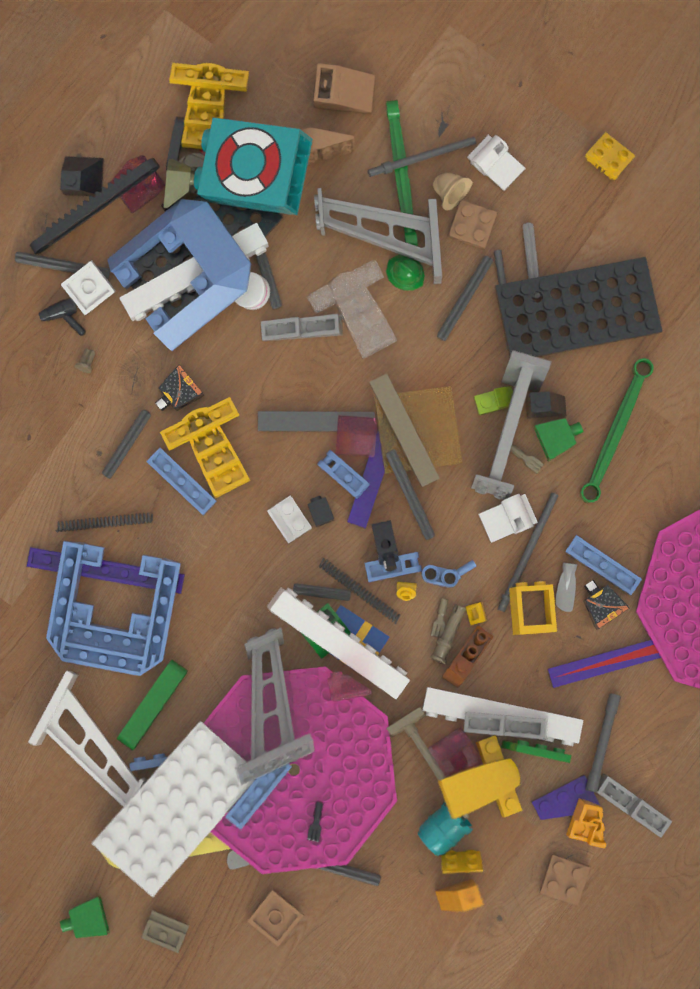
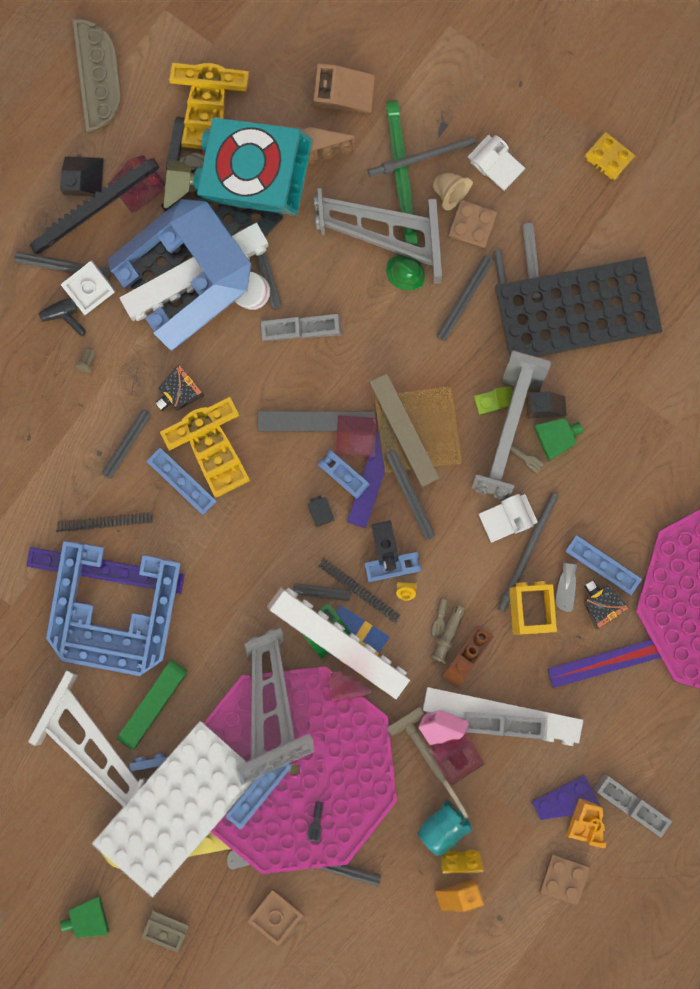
(97, 74): none -> dark tan plate
(289, 519): white plate -> none
(357, 307): clear slope -> none
(441, 572): medium blue beam -> none
(442, 726): none -> bright pink slope
(476, 613): yellow slope -> none
(484, 783): yellow slope -> none
(539, 750): green wing -> none
(595, 773): dark grey piece -> none
(616, 430): green piece -> none

